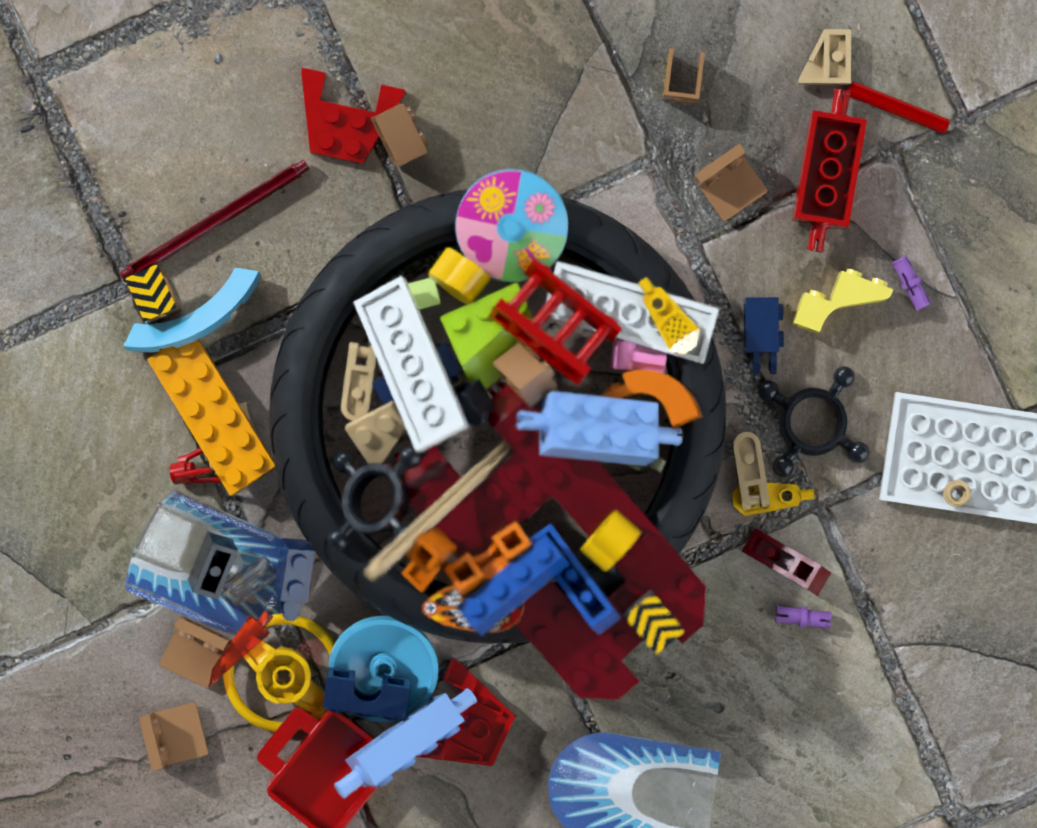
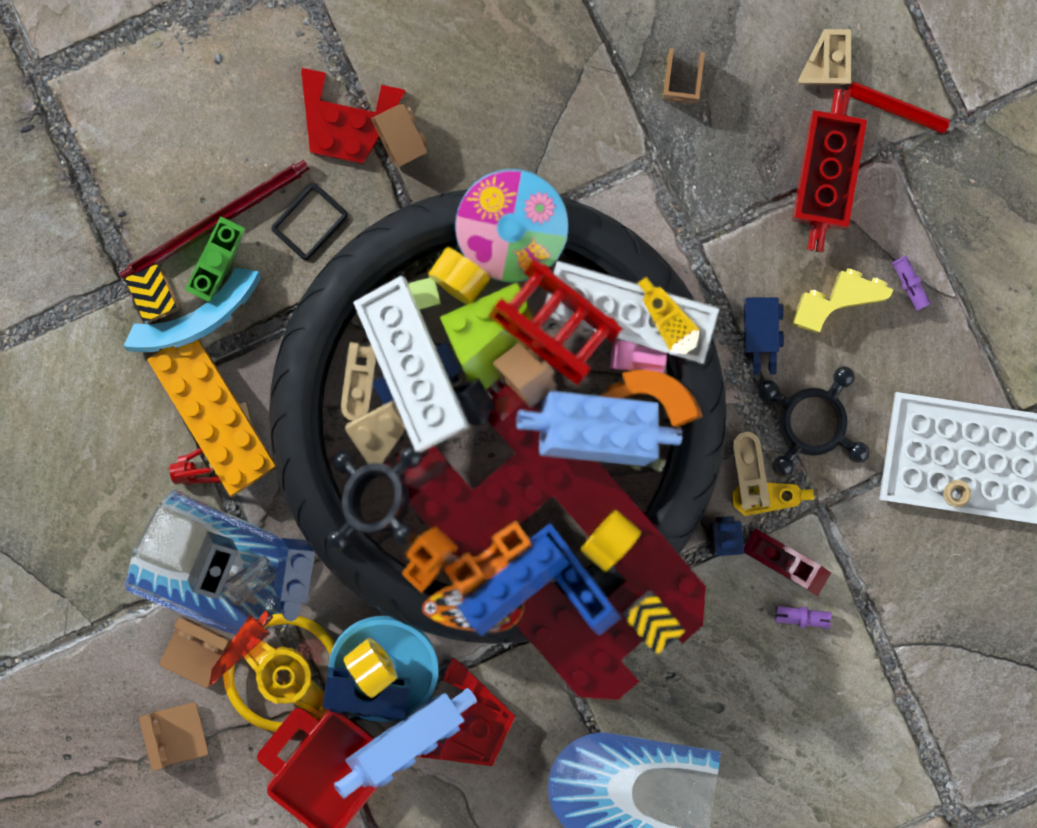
(216, 259): none -> bright green slope
(312, 186): none -> black piece
(371, 667): none -> yellow piece
(438, 510): tan piece -> none
(726, 537): none -> dark blue hinge
(730, 183): medium nougat bracket -> none

